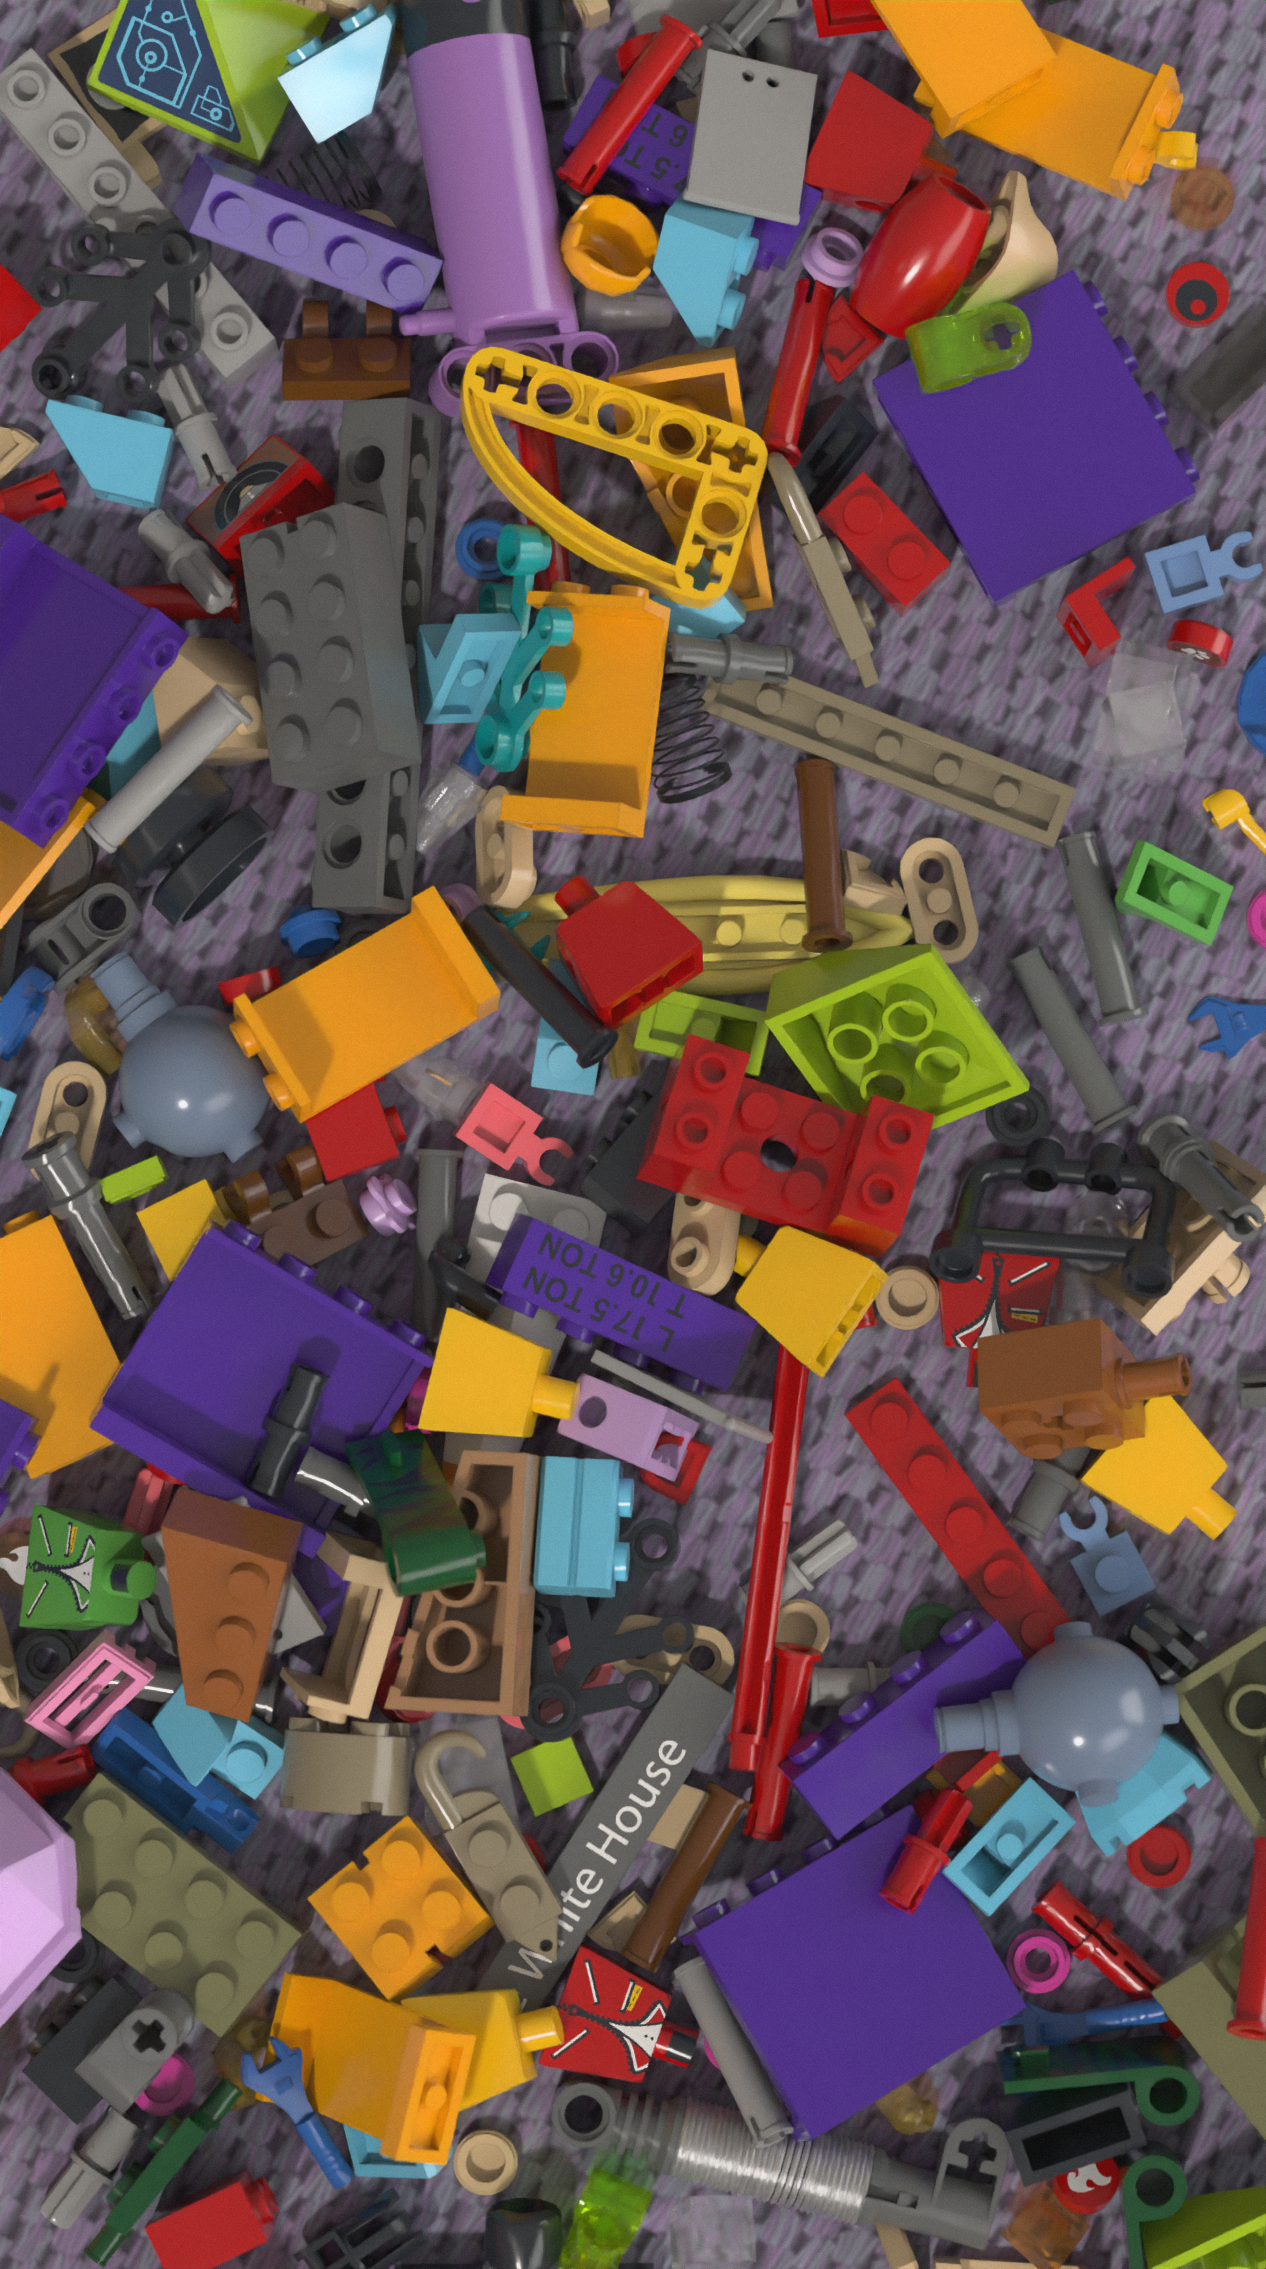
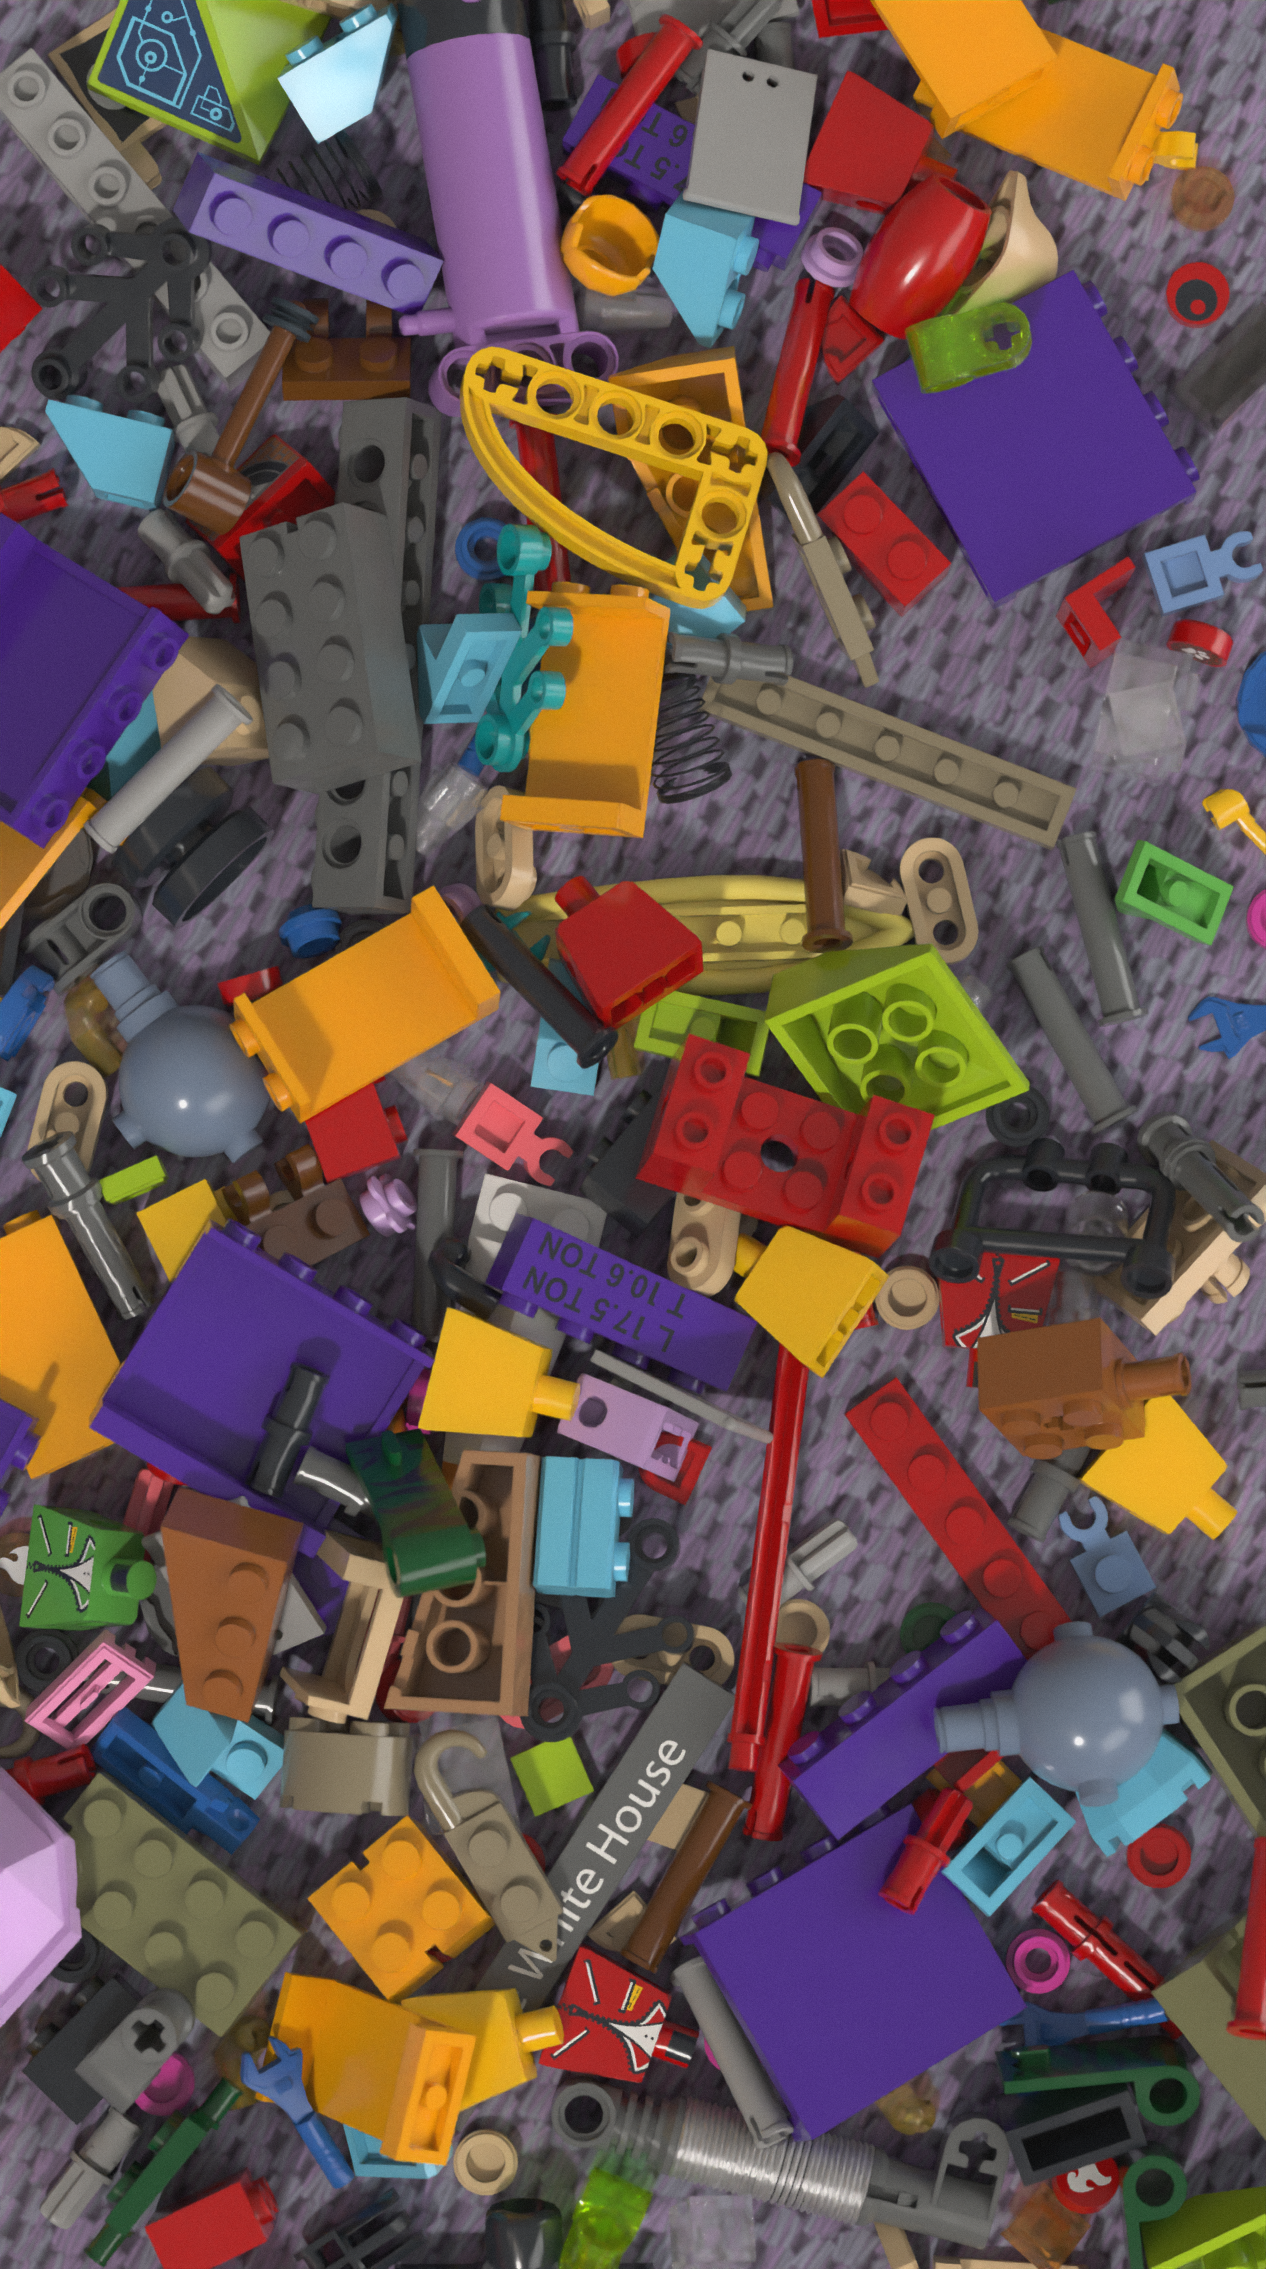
(209, 486): none -> reddish brown piece

